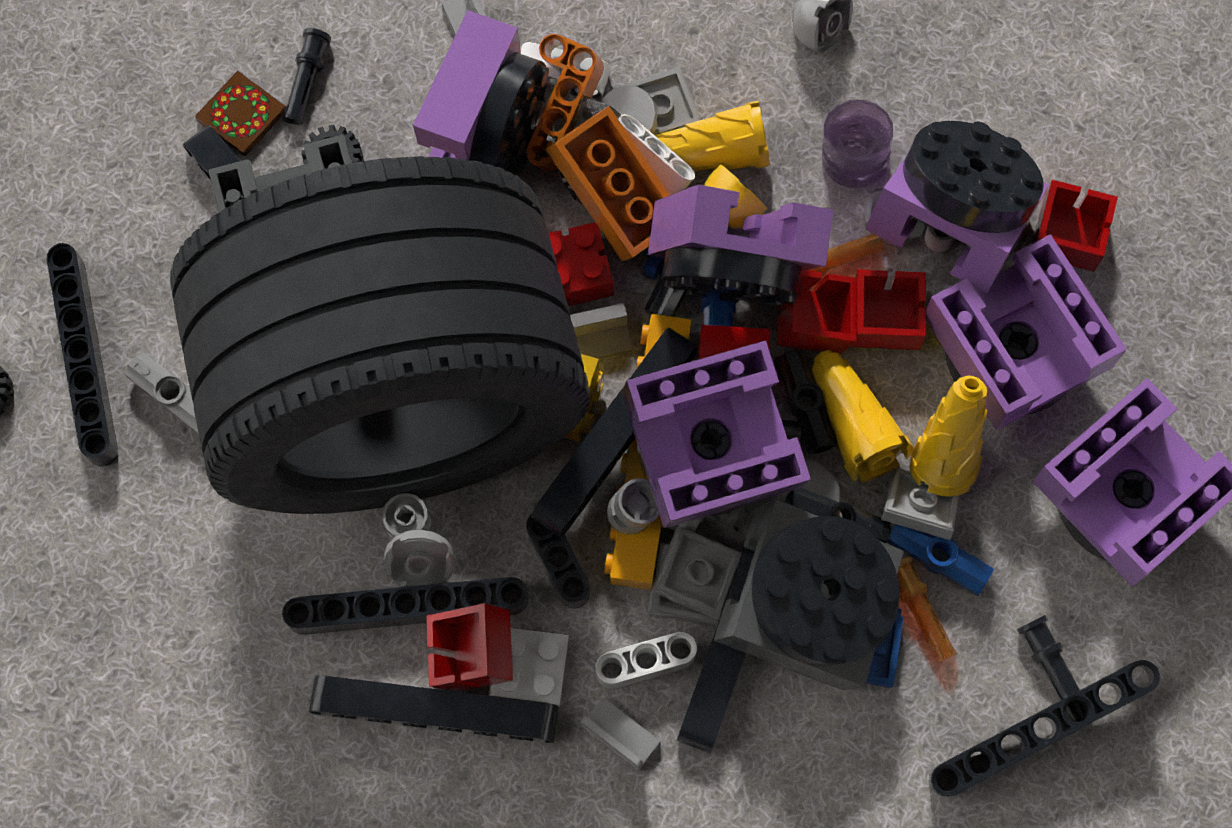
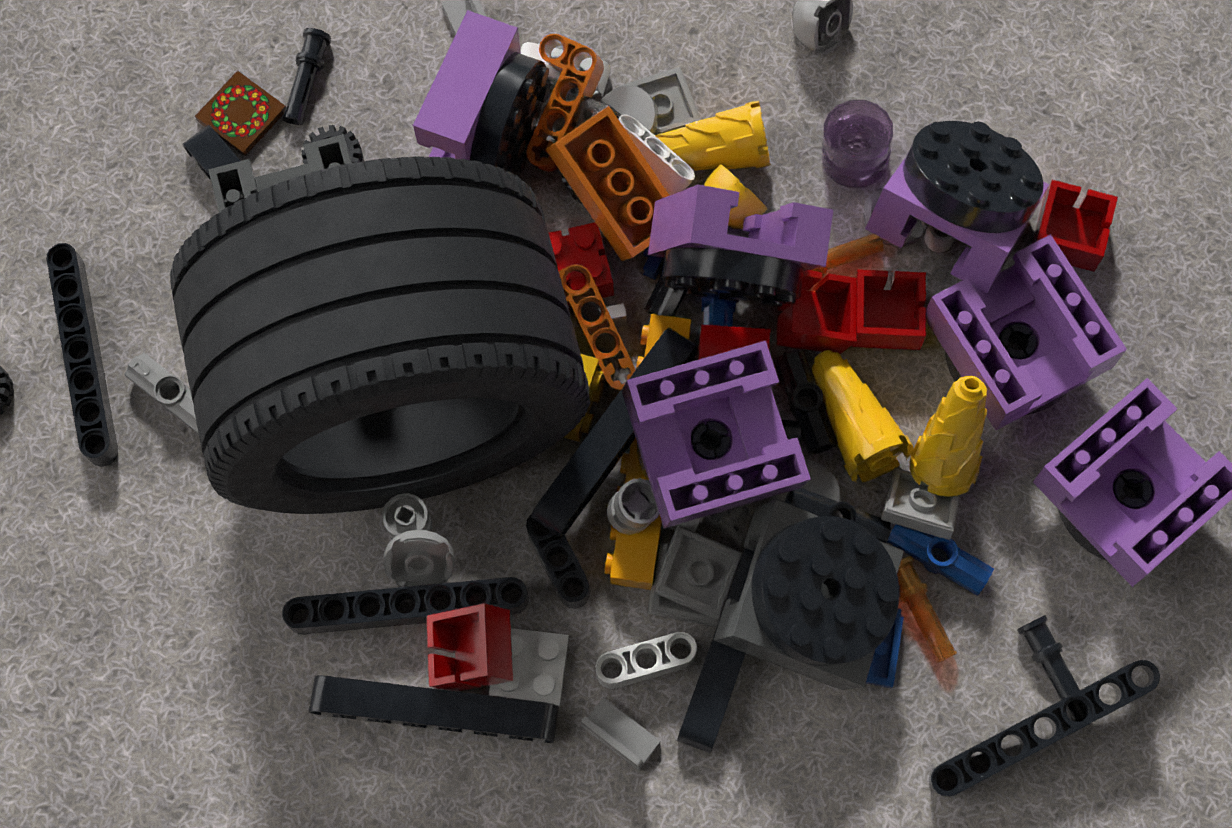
(603, 324): none -> orange beam

